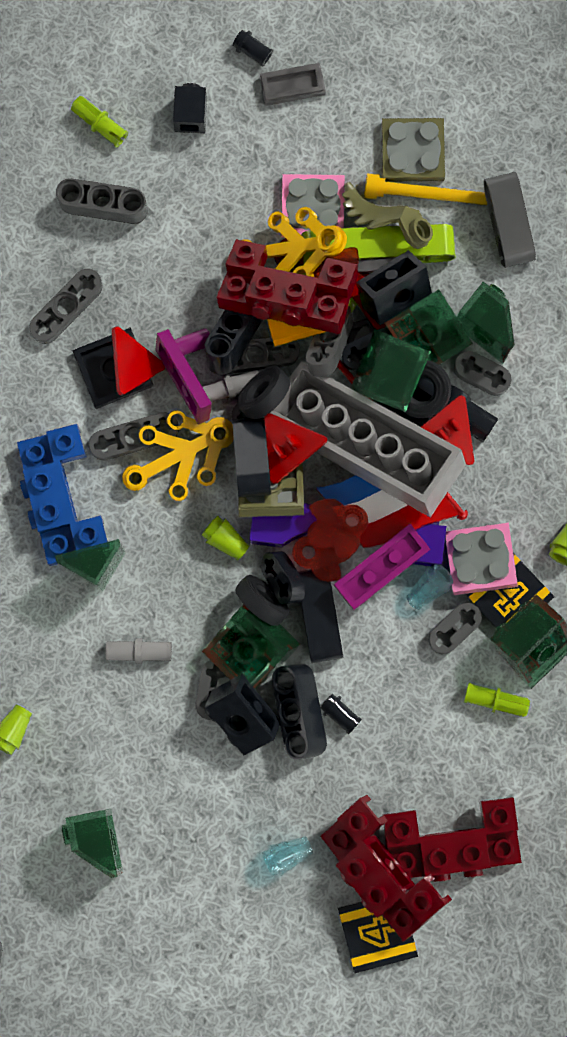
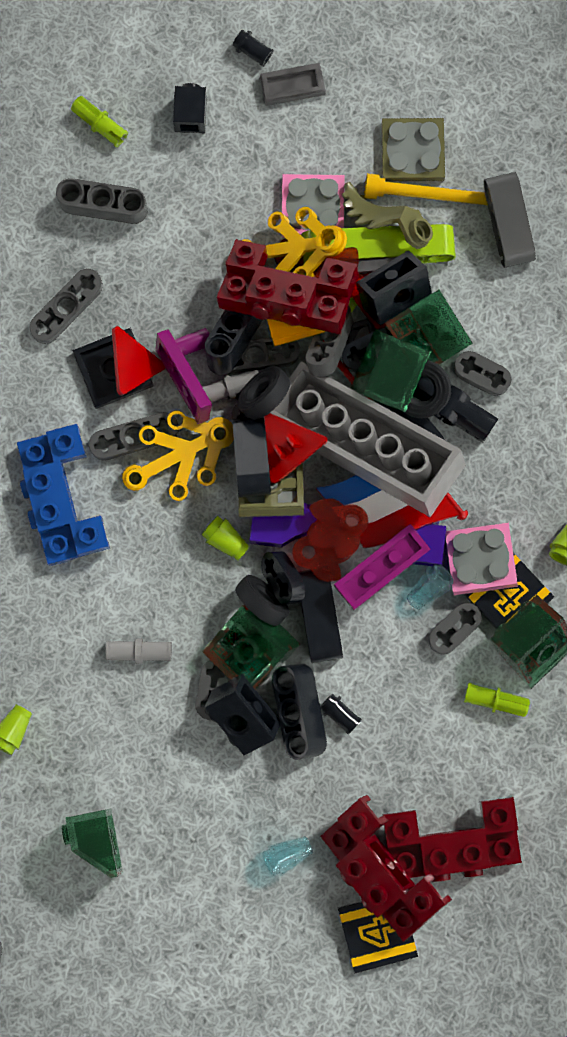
(94, 563): clear green slope -> none
(453, 426): red piece -> none
(488, 321): clear green slope -> none

